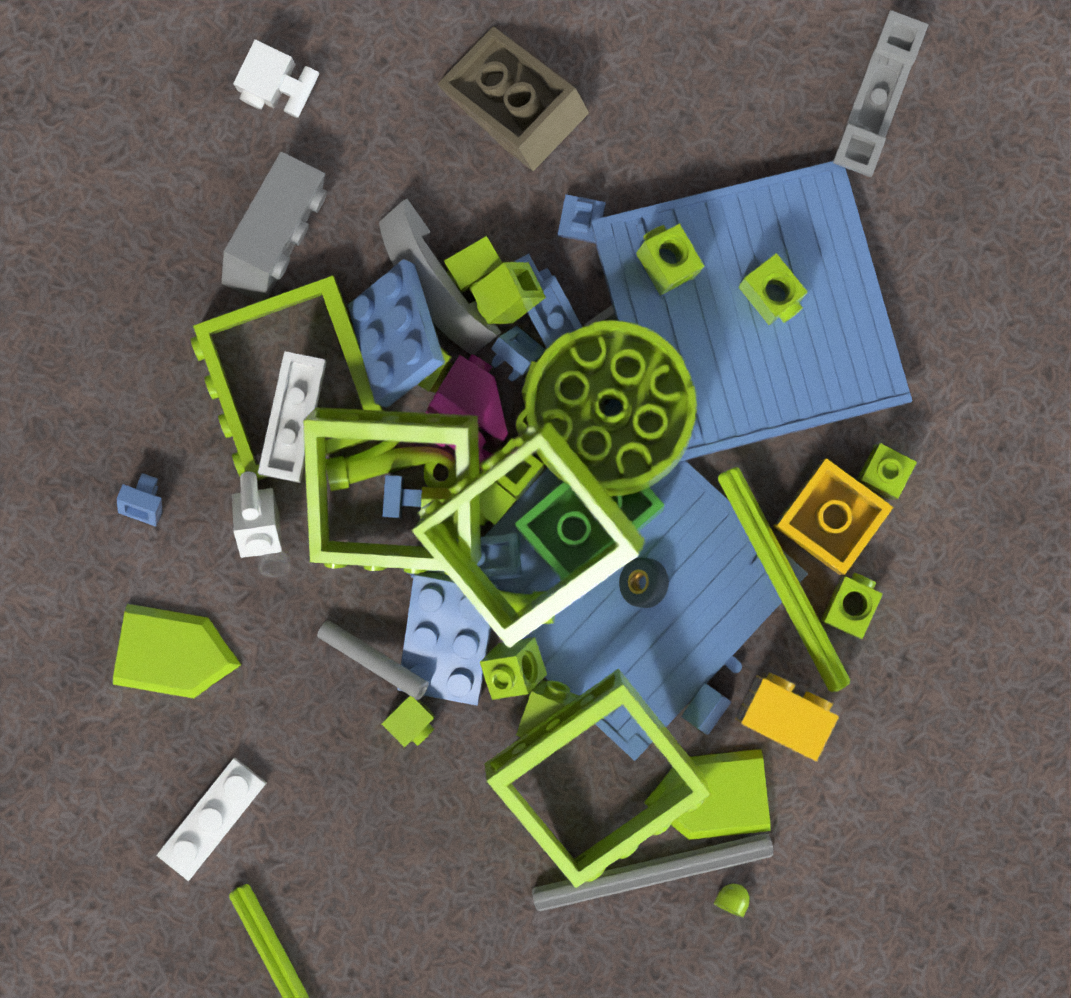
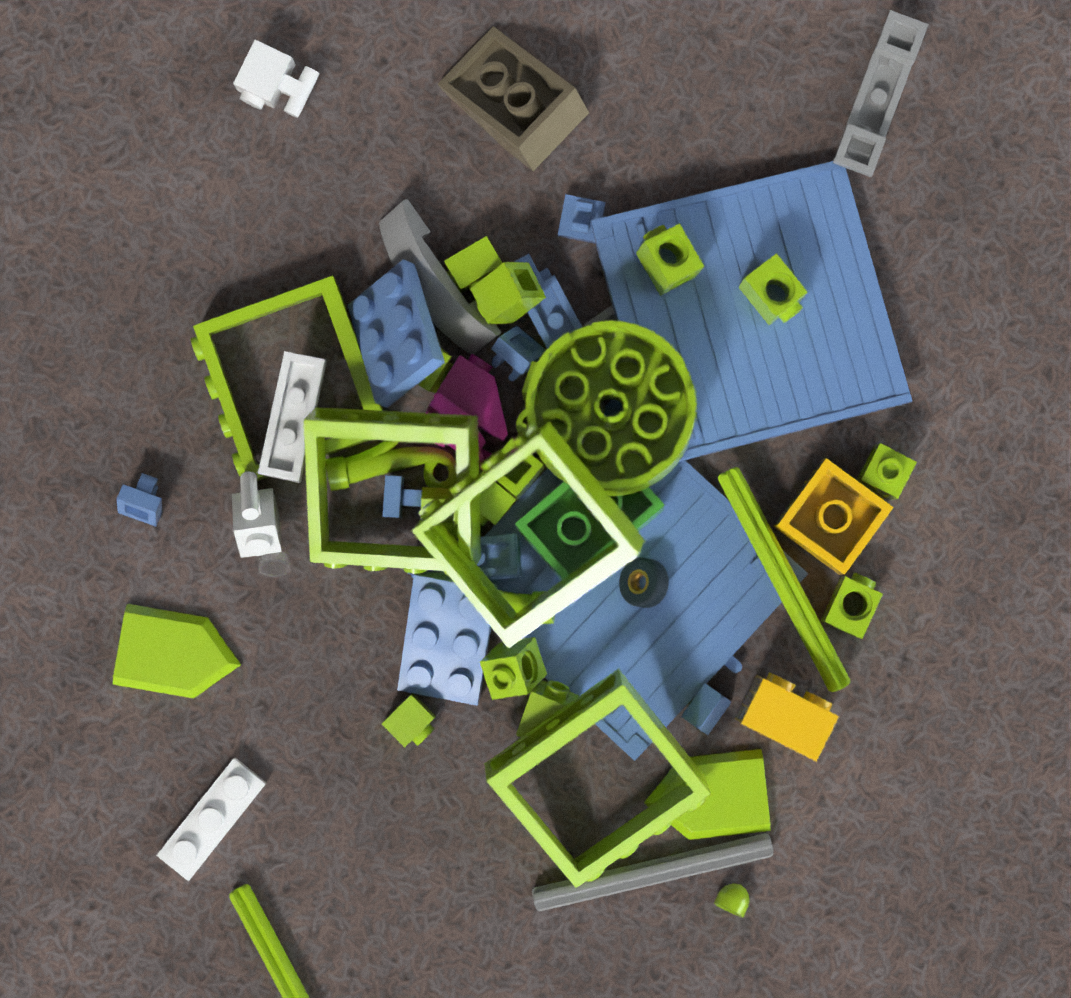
(272, 227): light grey wedge -> none
(373, 659): light grey piece -> none

